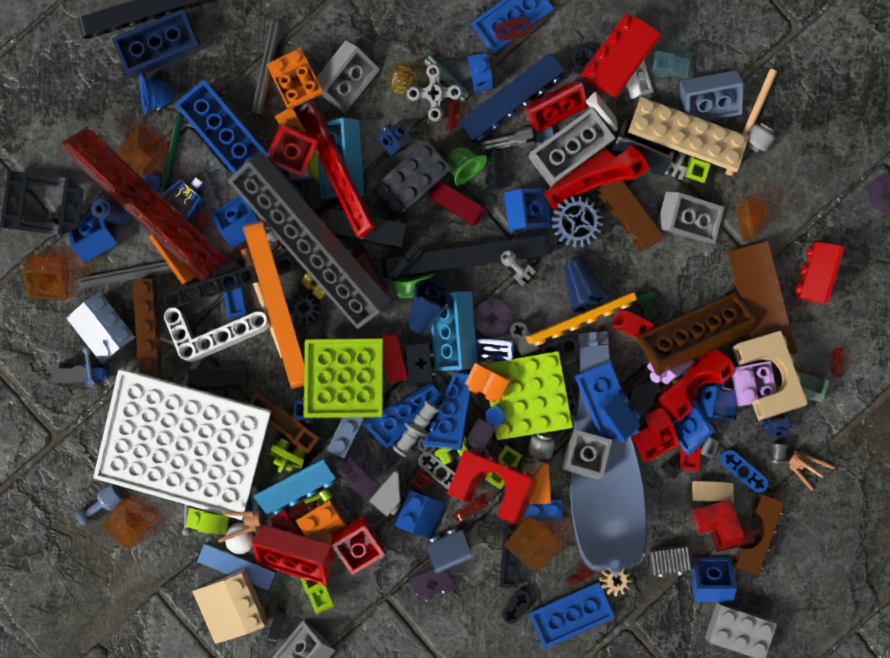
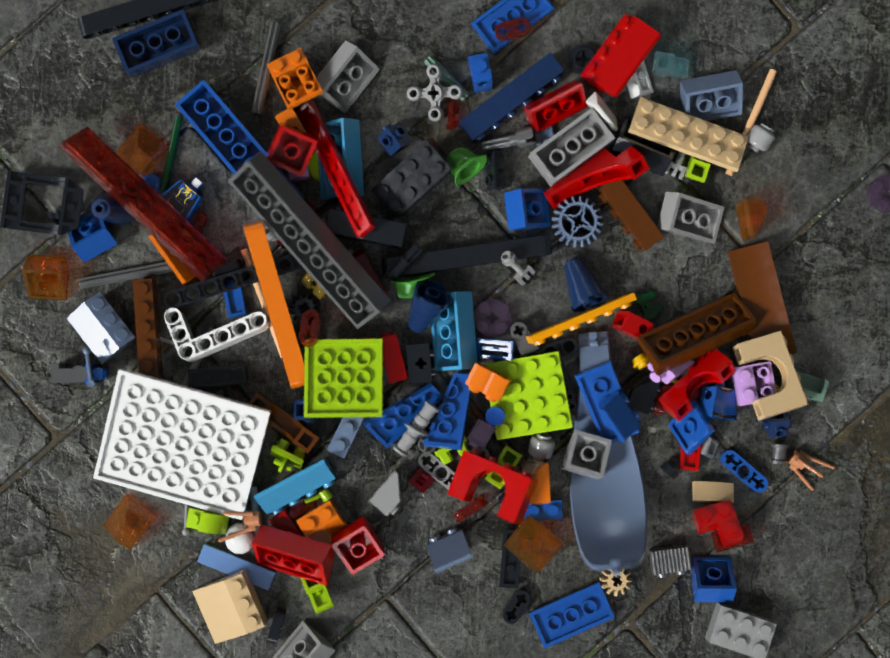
(107, 498): sand blue piece -> none
(154, 94): blue piece -> none
(231, 219): blue slope -> none
(314, 328): none -> clear red beam
(359, 478): clear purple brick -> none
(401, 79): clear yellow head -> none
(419, 514): blue slope -> none
(421, 580): clear purple brick -> none
(457, 204): dark red beam -> none
(582, 576): clear red piece -> none
(640, 361): none -> yellow plate
(658, 437): red brick -> none
(752, 556): reddish brown arch -> none
(819, 272): red slope -> none
(837, 357): clear red piece -> none

